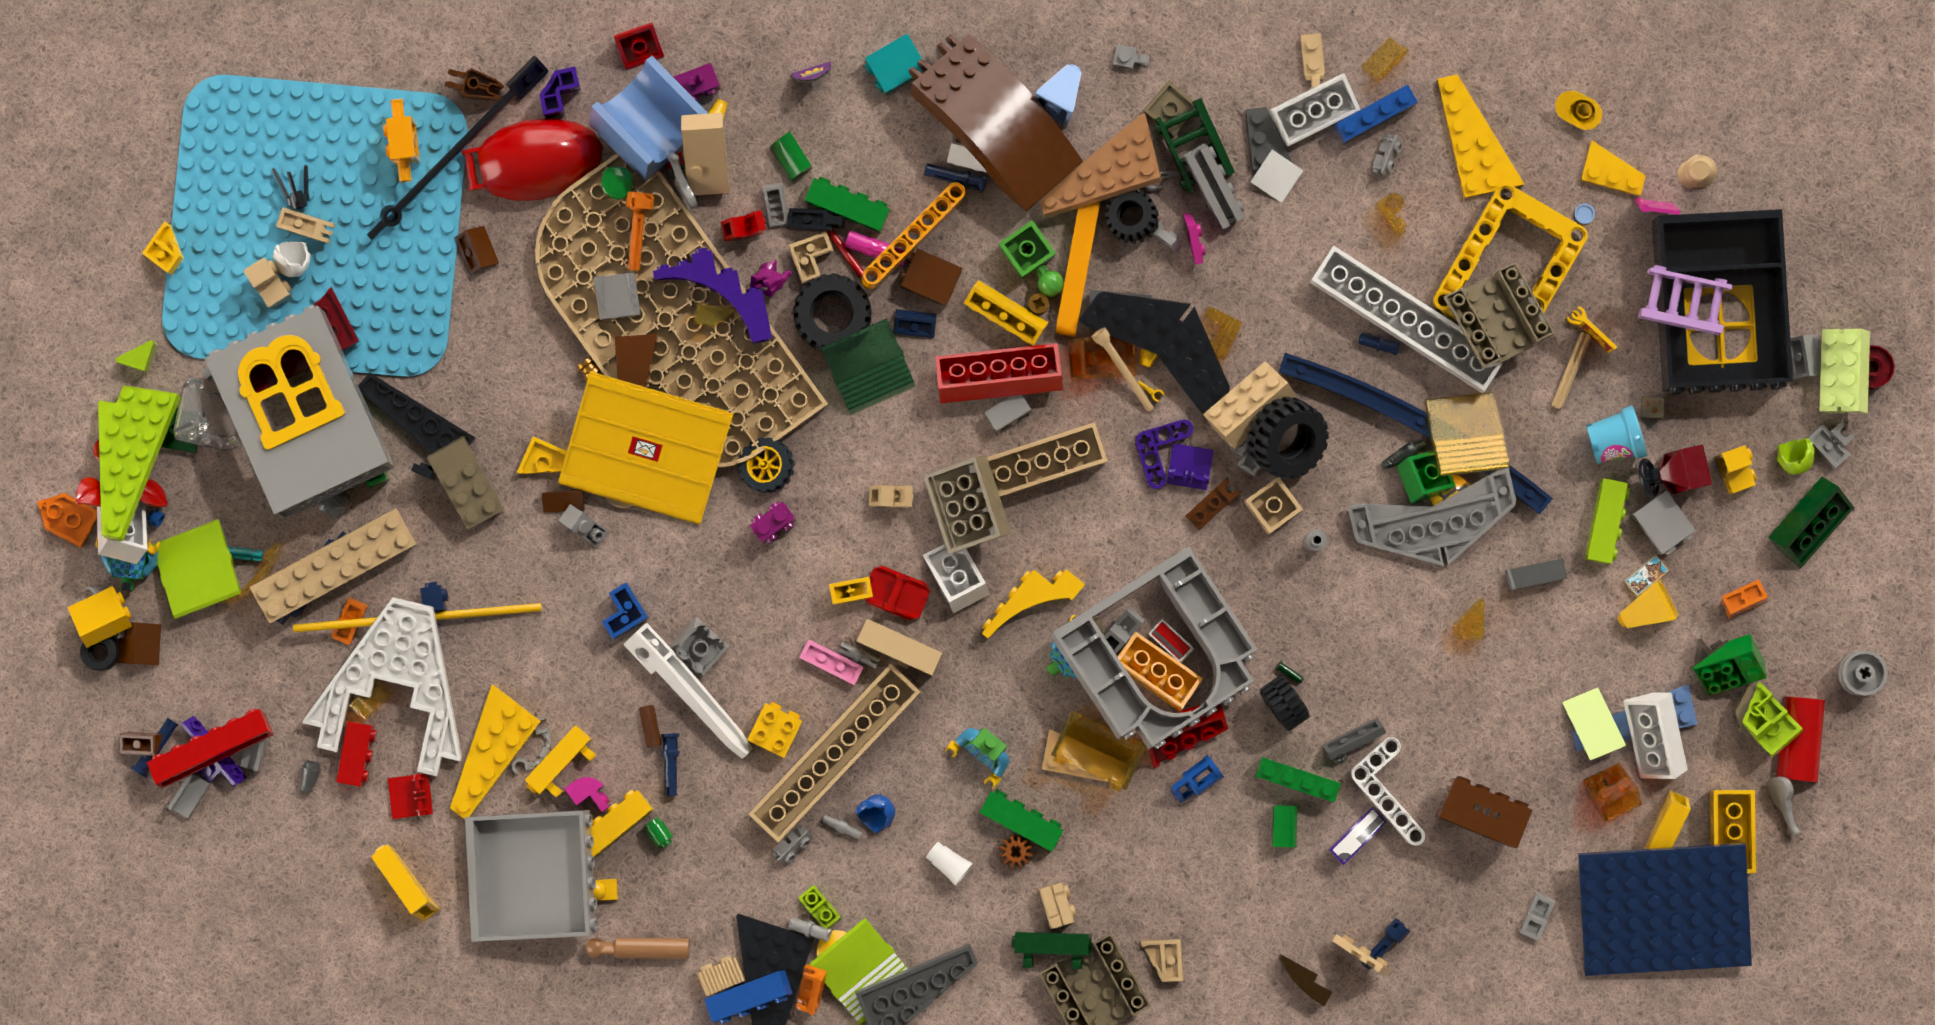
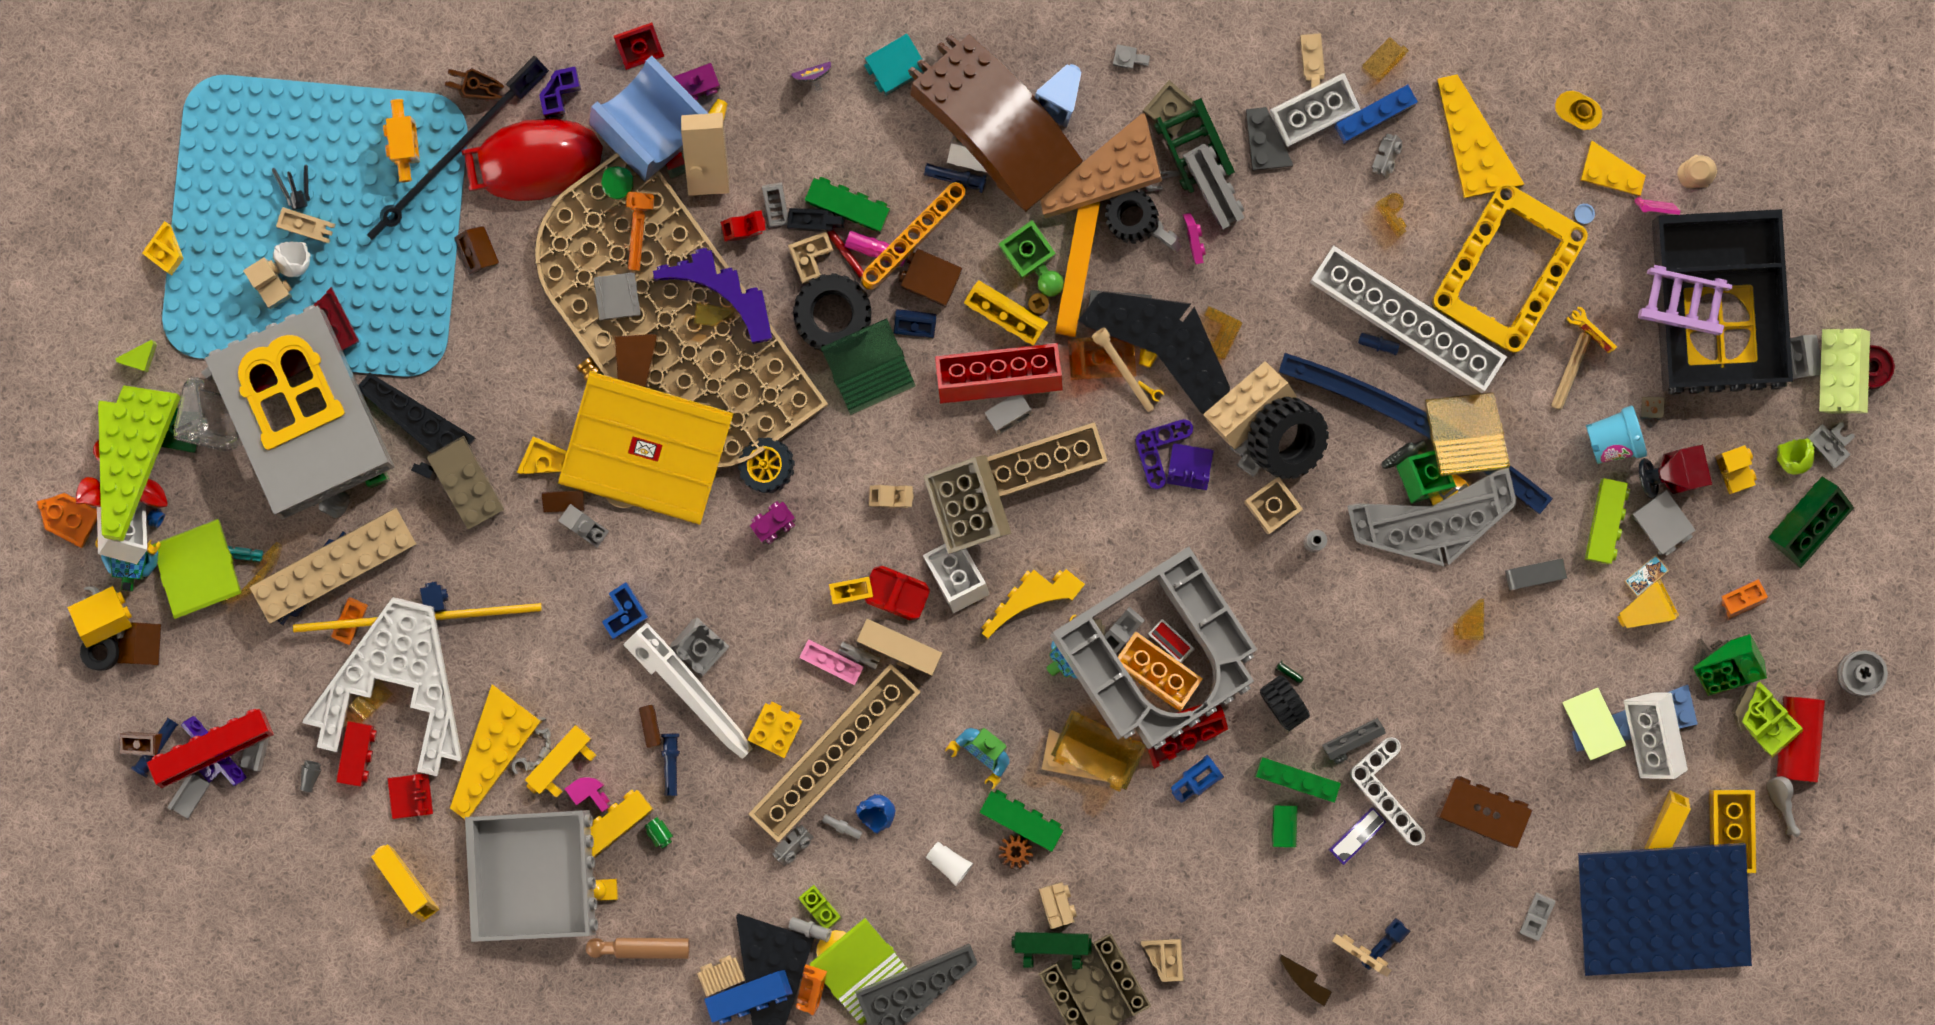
(681, 185): light grey piece -> none
(769, 278): magenta animal -> none
(791, 156): green brick -> none
(1211, 505): reddish brown plate -> none
(1276, 176): white sticker -> none
(1499, 316): dark tan slope -> none
(1612, 792): clear orange slope -> none

